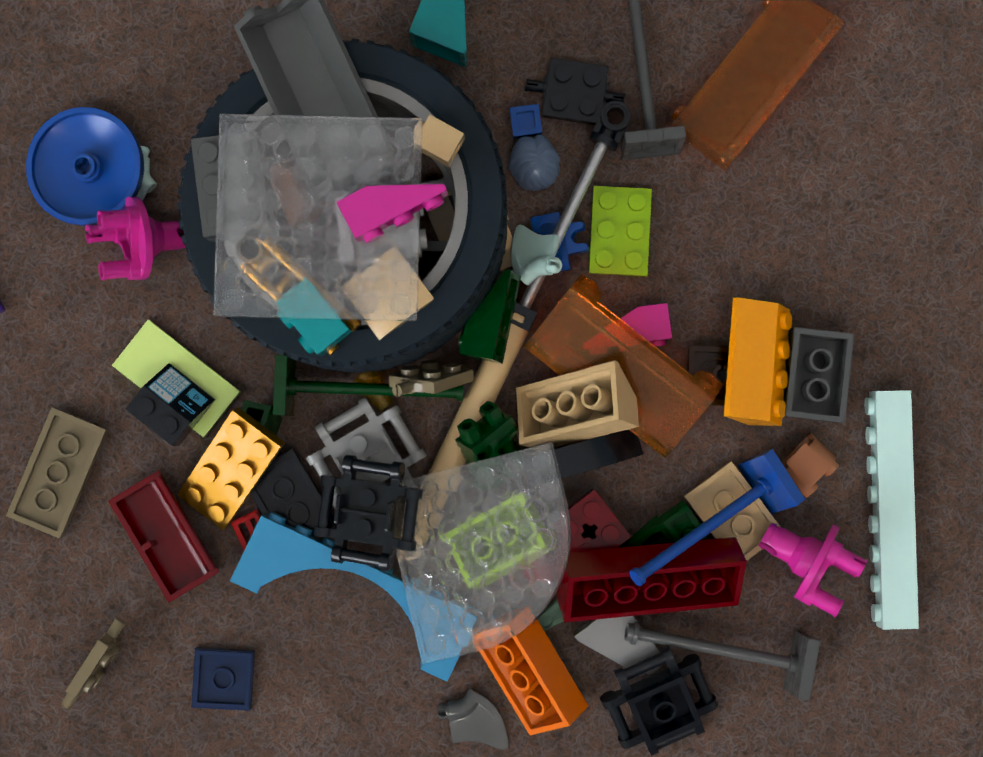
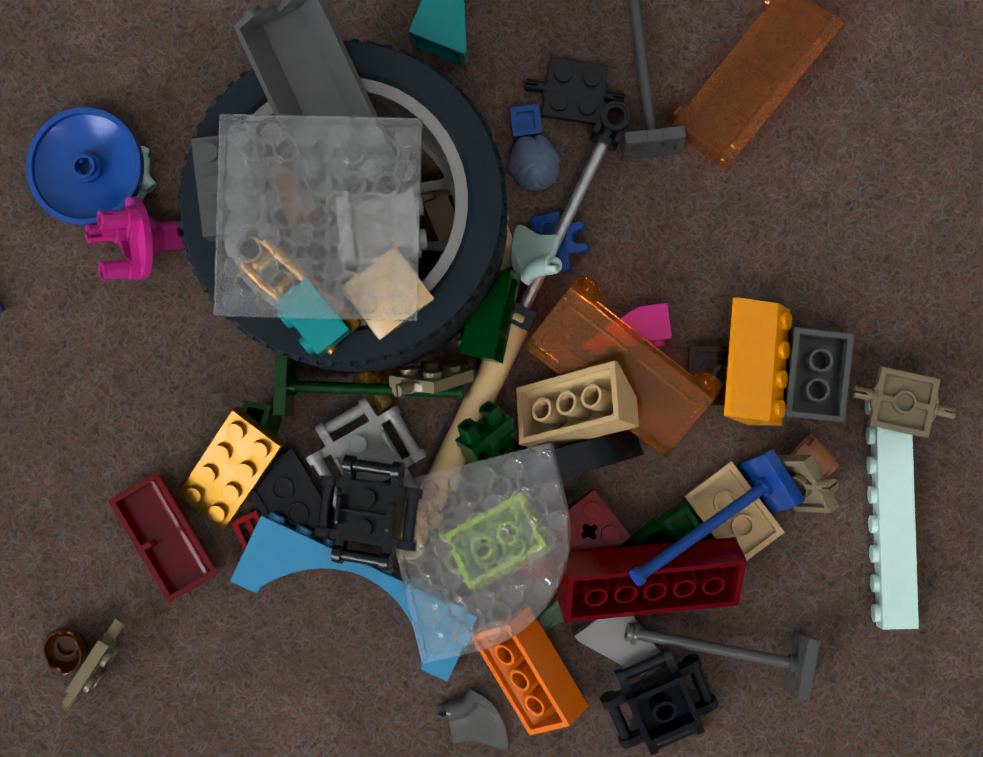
(57, 472): dark tan plate -> none
(65, 640): none -> reddish brown hair
(154, 349): yellowish green tile -> none
(170, 405): black slope -> none
(223, 678): dark blue tile -> none
(381, 206): dark pink slope -> none
(441, 140): tan brick -> none
(620, 231): lime plate -> none
(810, 560): dark pink piece -> none
(811, 483): none -> dark tan plate
(904, 402): none -> dark tan plate

